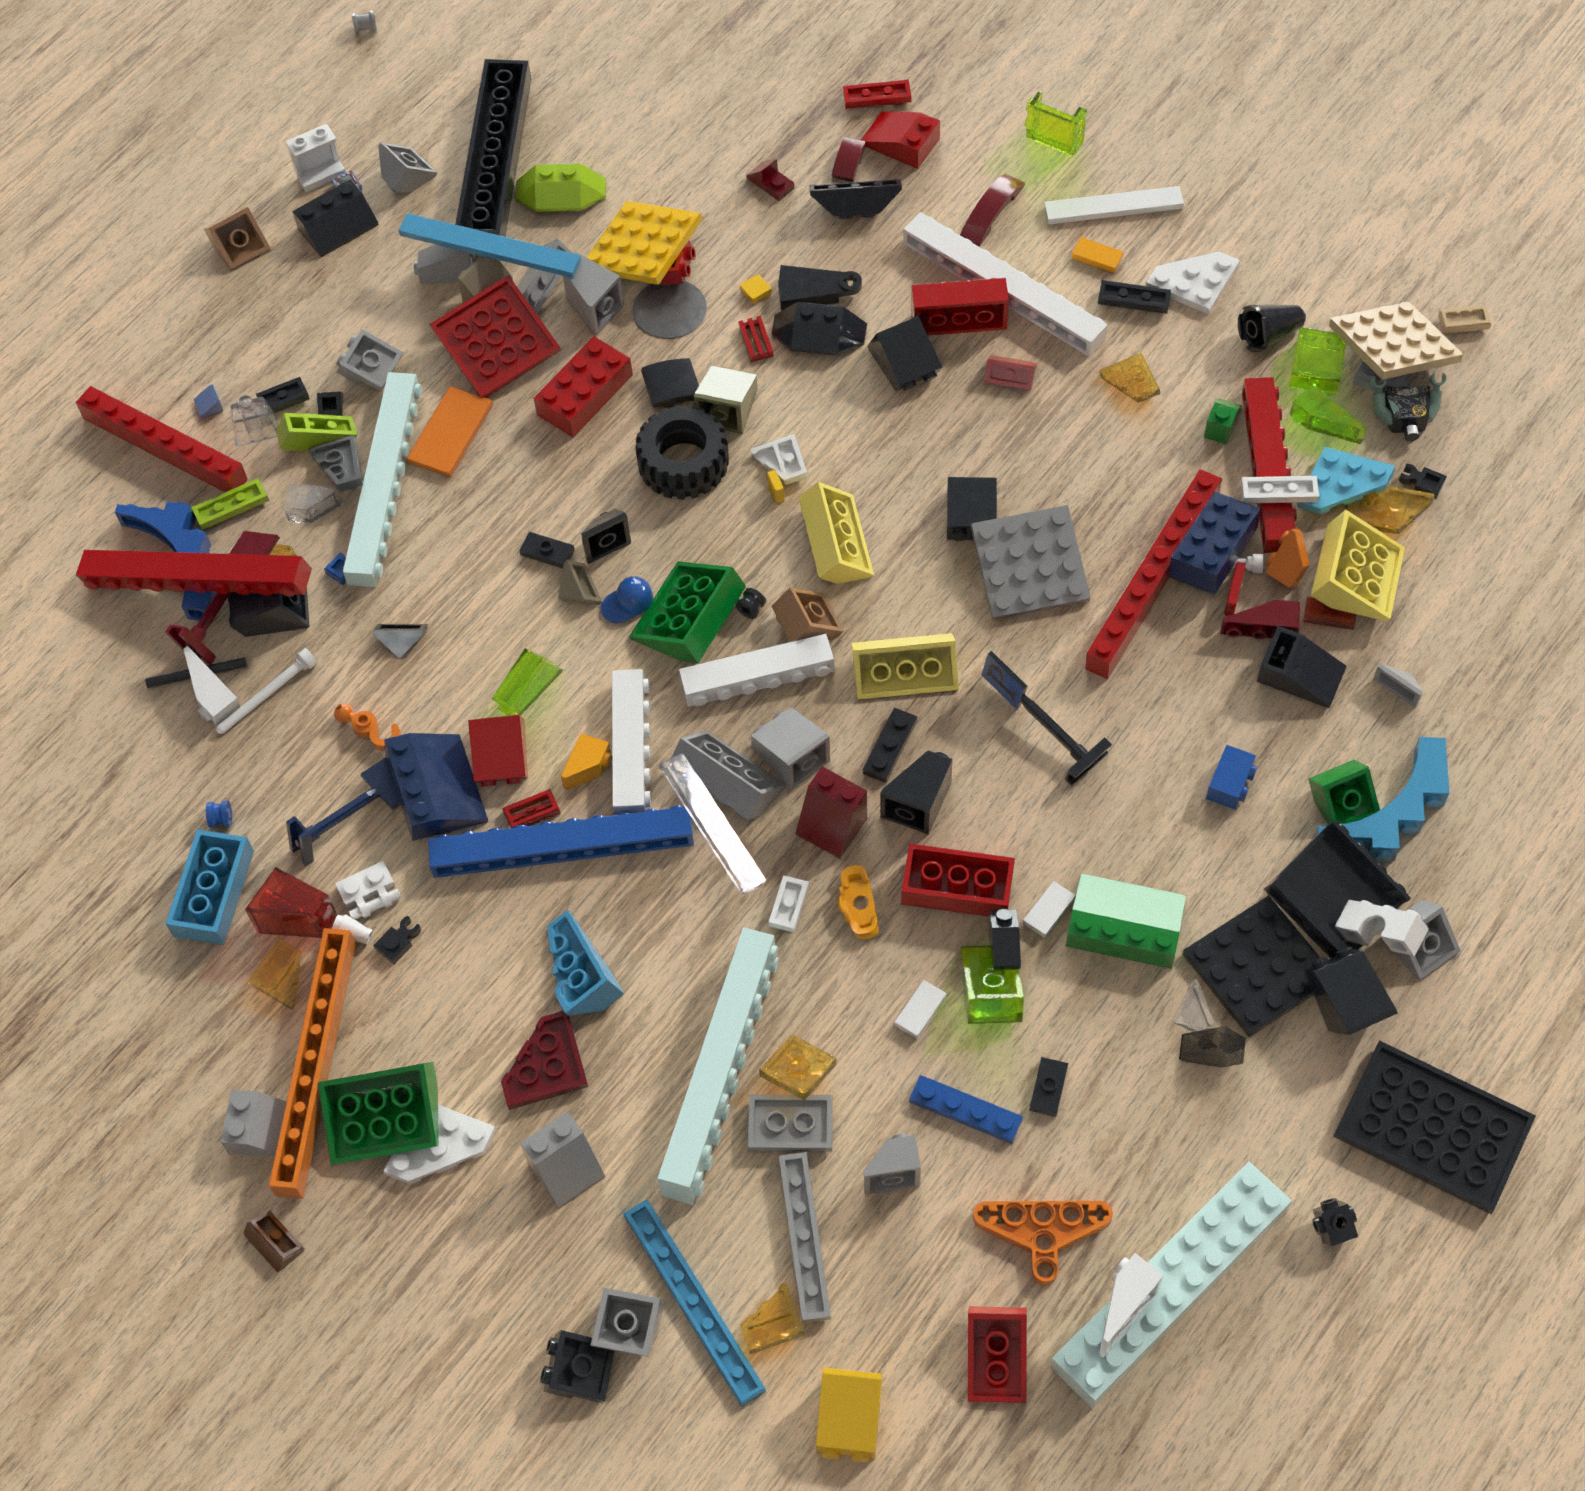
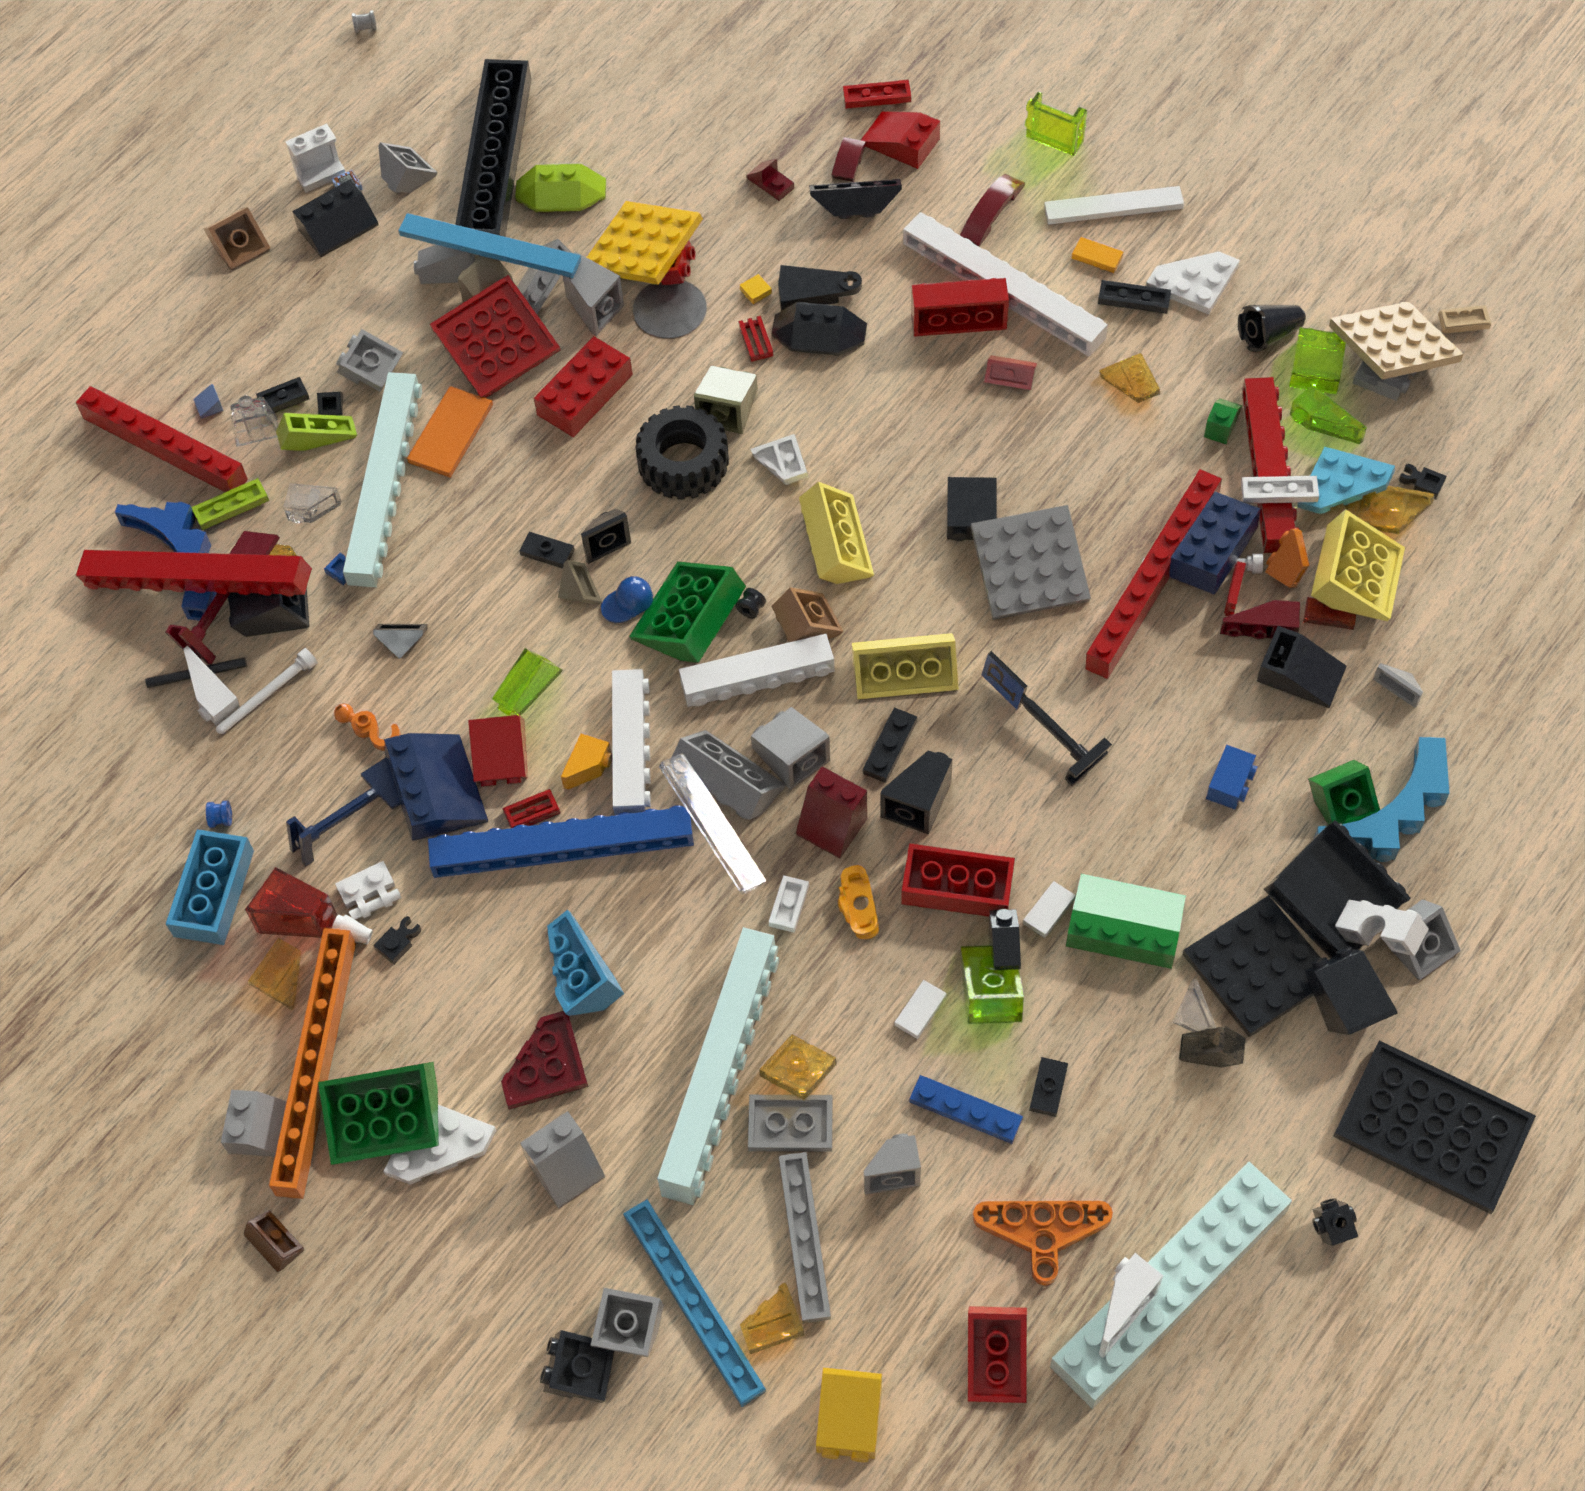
(340, 462): dark grey wing -> none
(670, 382): black slope -> none
(775, 487): yellow tile -> none
(905, 354): black slope -> none
(1407, 408): torso -> none

